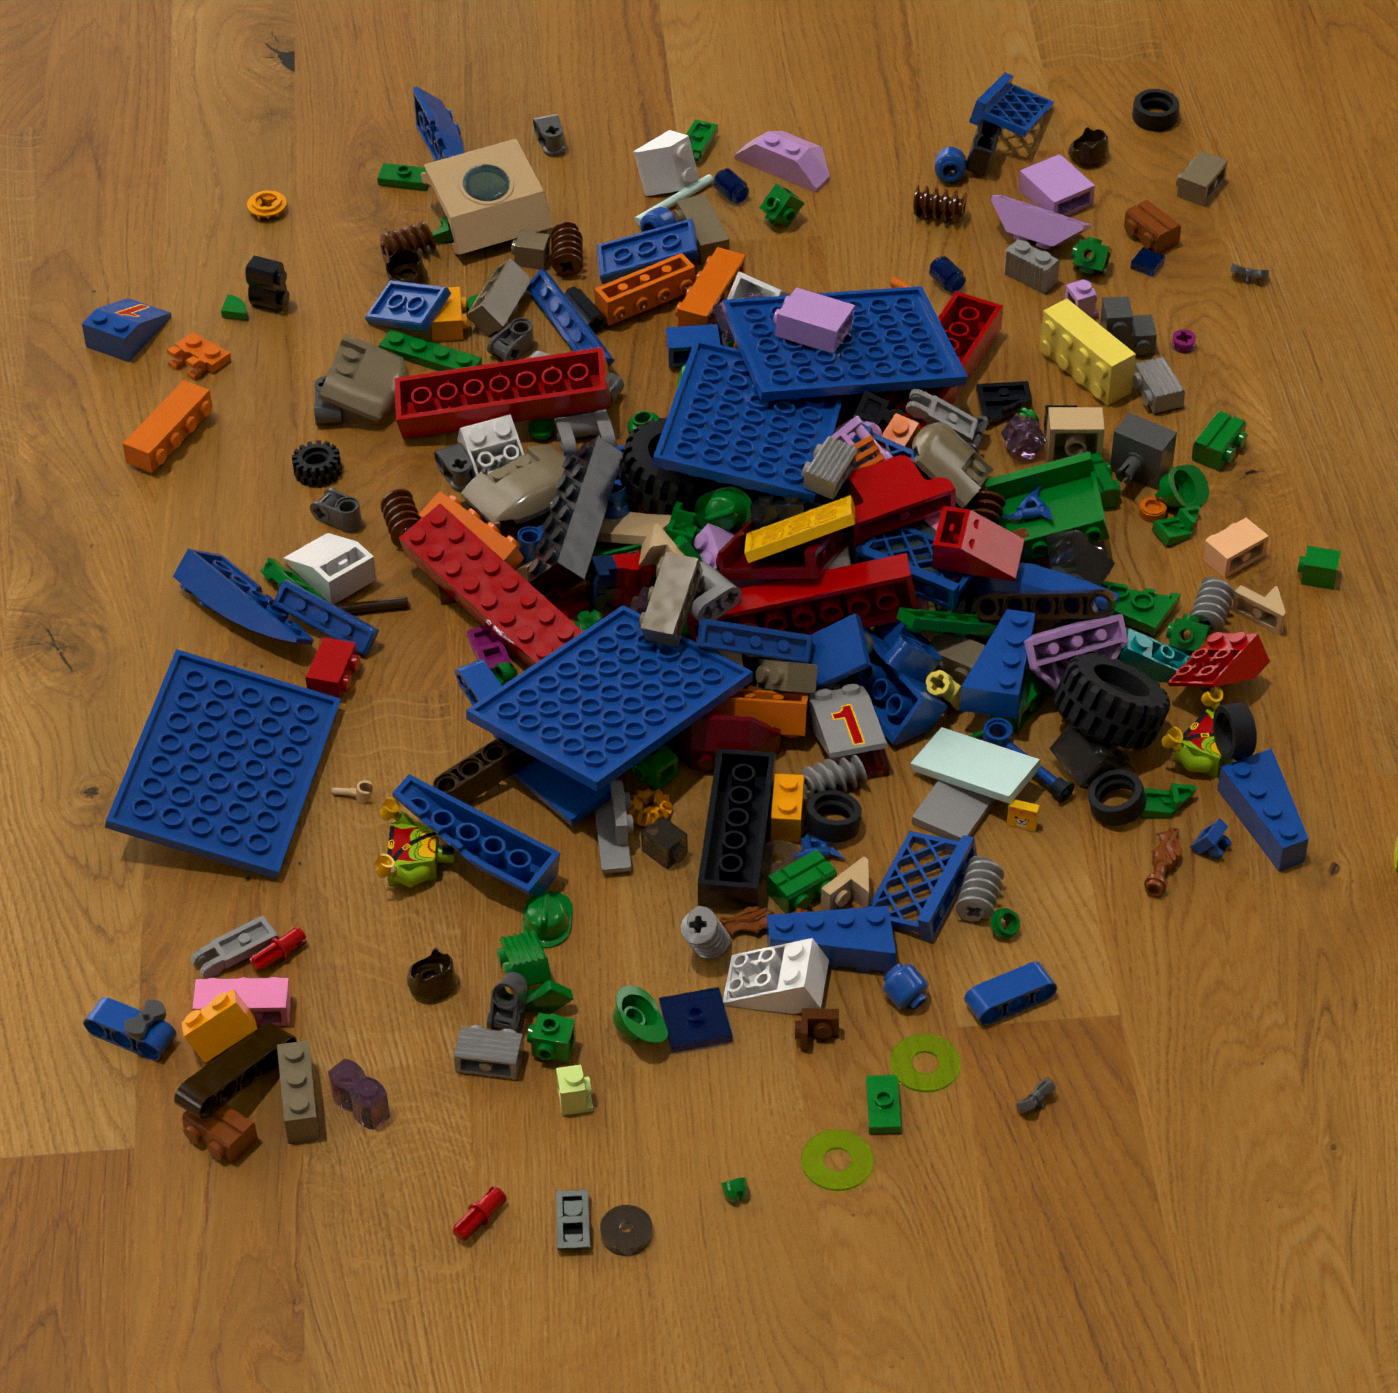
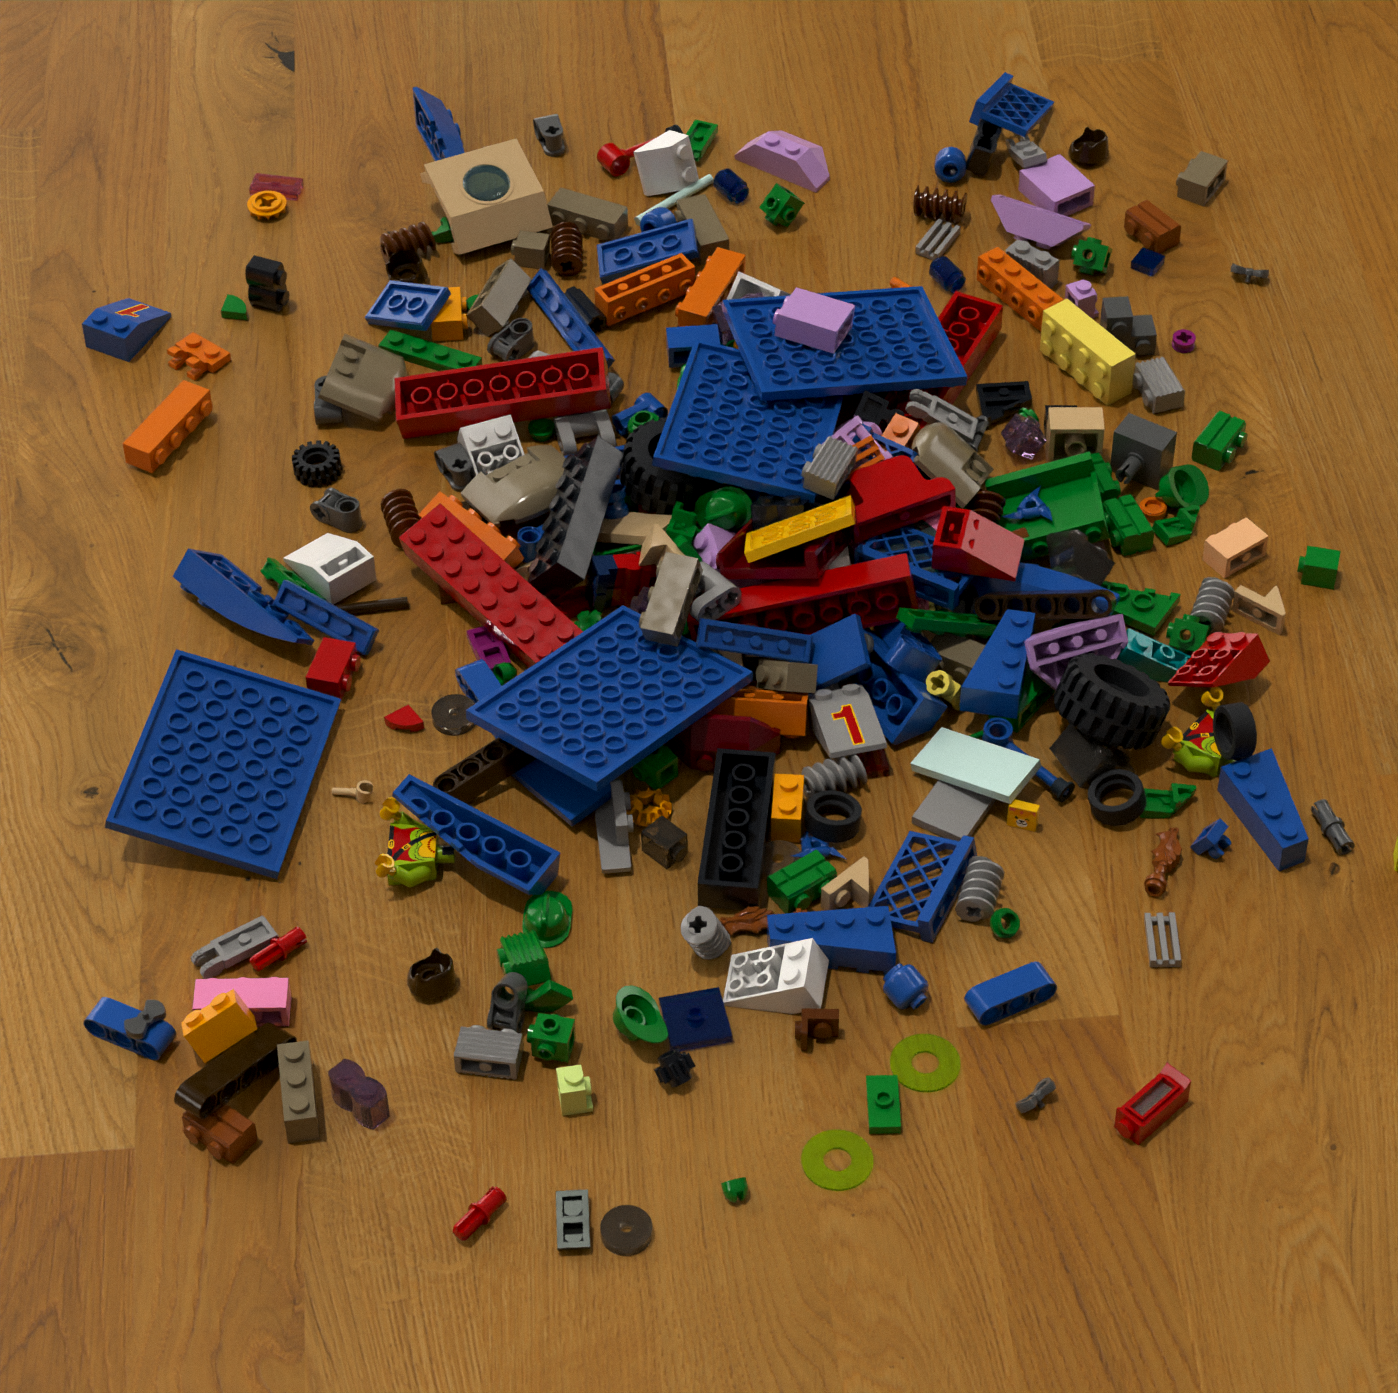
(287, 186): none -> clear pink tile
(401, 176): green plate -> none
(404, 719): none -> red tile
(444, 715): none -> clear smoke piece
(590, 214): none -> dark tan brick
(617, 160): none -> red piece
(643, 402): none -> blue piece
(674, 1067): none -> black gear
(933, 239): none -> light grey tile
(1015, 286): none -> orange brick
(1026, 152): none -> light grey hinge
(1128, 525): none -> green brick
(1153, 1104): none -> red window
(1158, 99): black tyre -> none
(1161, 921): none -> light grey tile
(1332, 827): none -> dark grey pin

